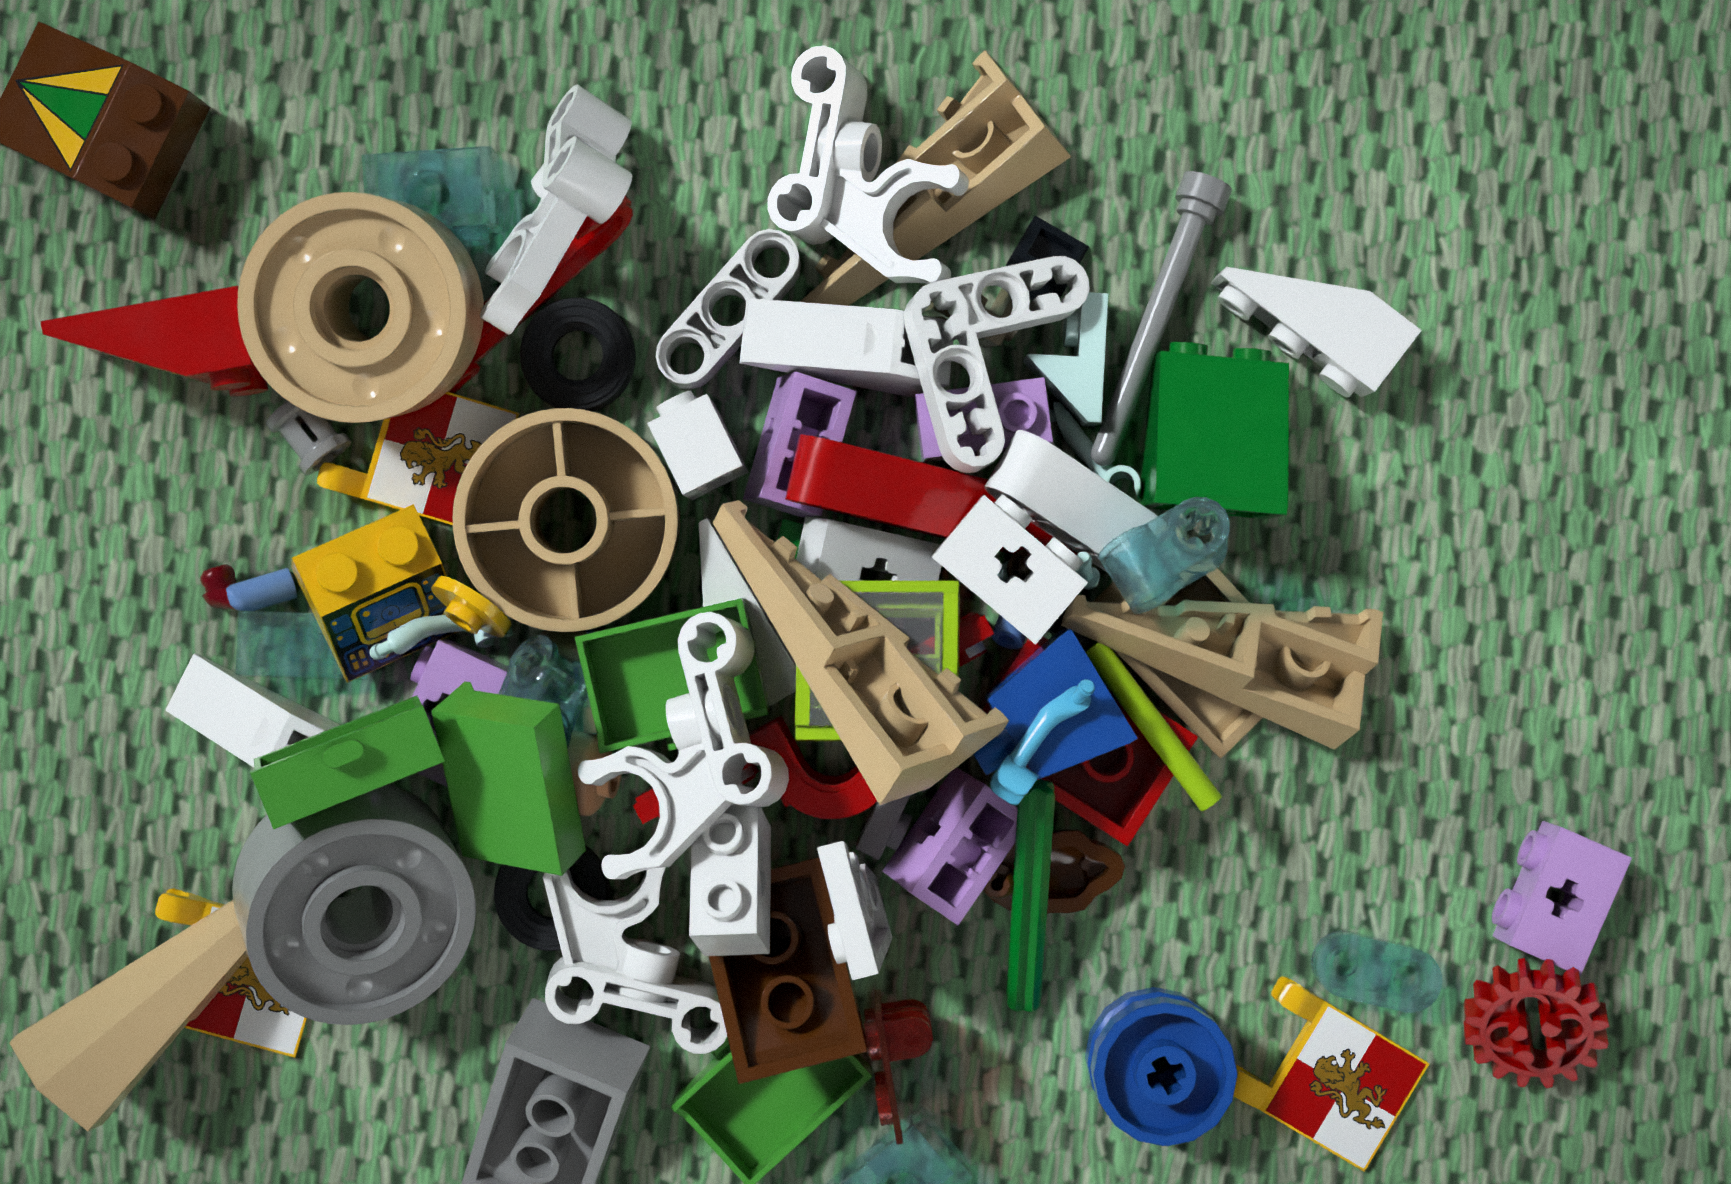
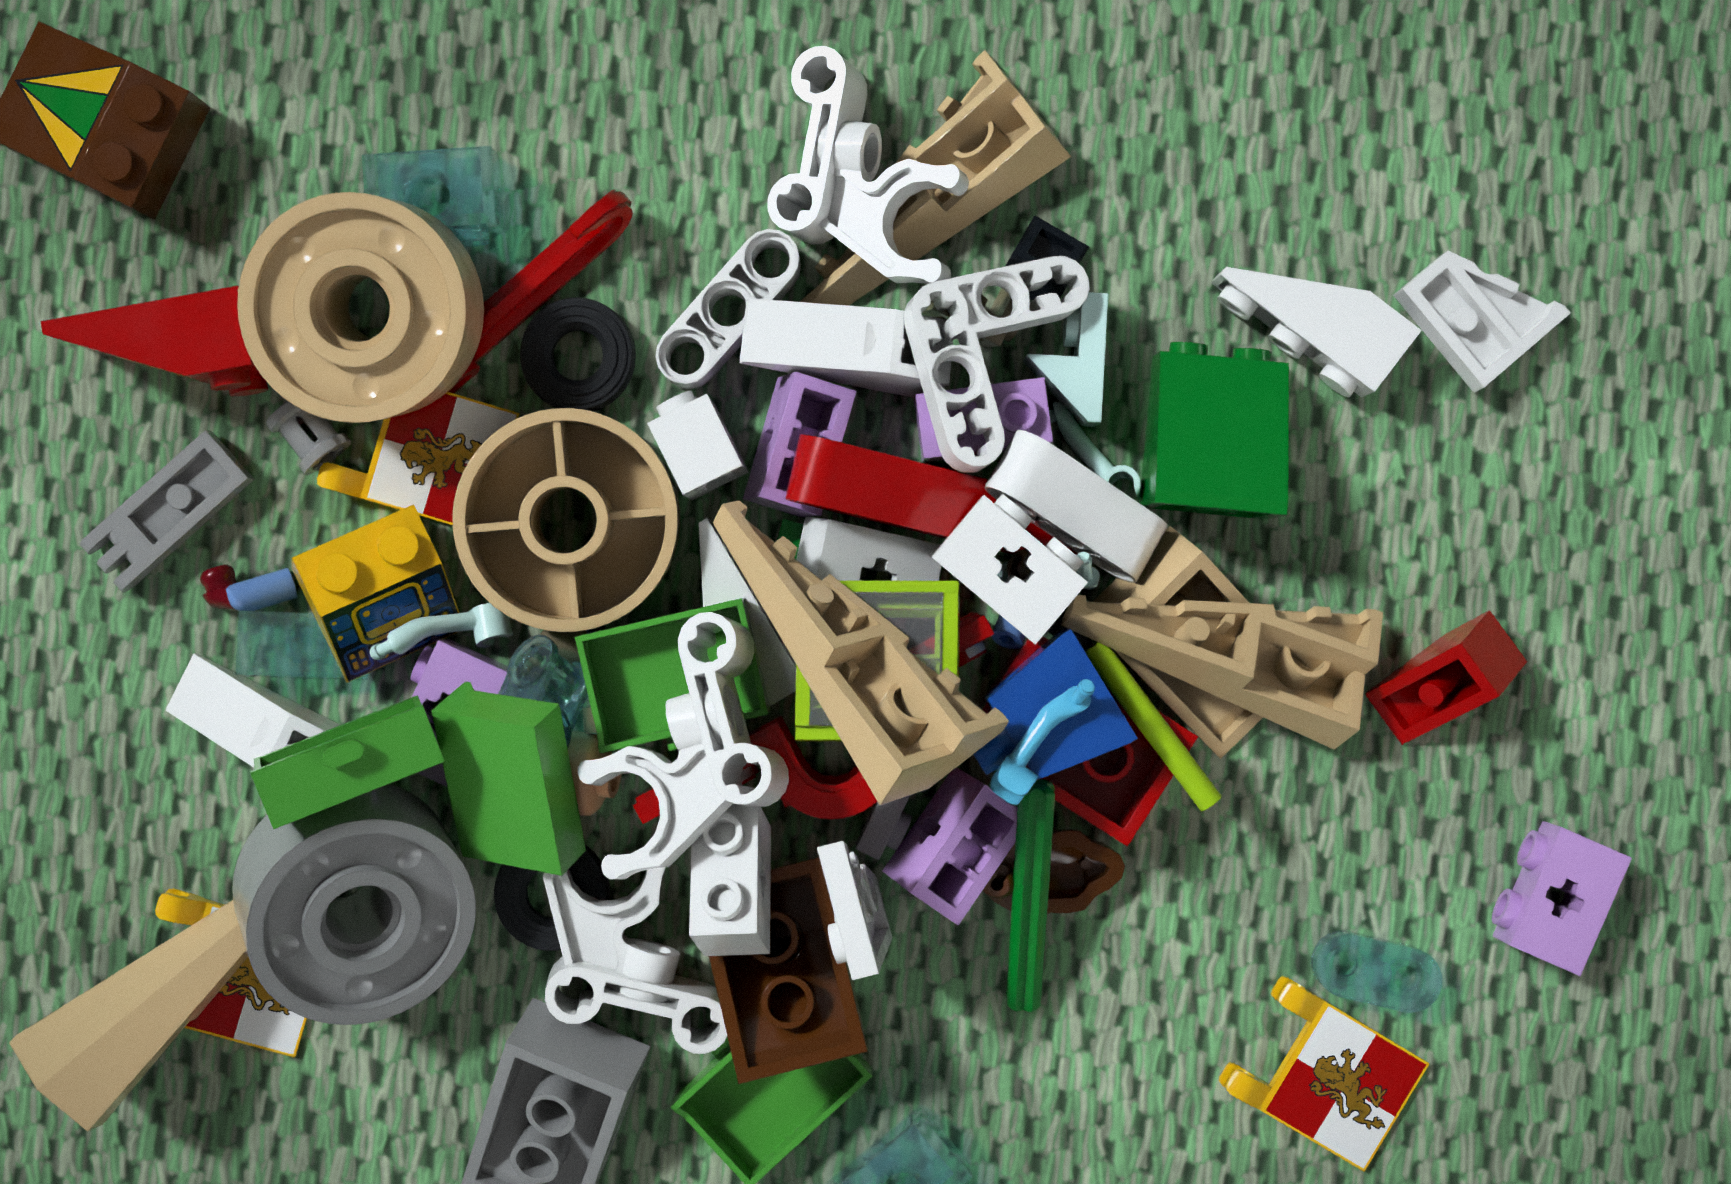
(168, 509): none -> light grey hinge
(469, 608): yellow piece -> none
(573, 183): white piece -> none
(895, 1033): clear red hinge -> none
(1157, 558): clear light blue piece -> none
(1181, 1097): blue wheel -> none
(1199, 200): light grey piece -> none
(1448, 678): none -> red slope
(1476, 317): none -> white wing
(1558, 999): red gear -> none

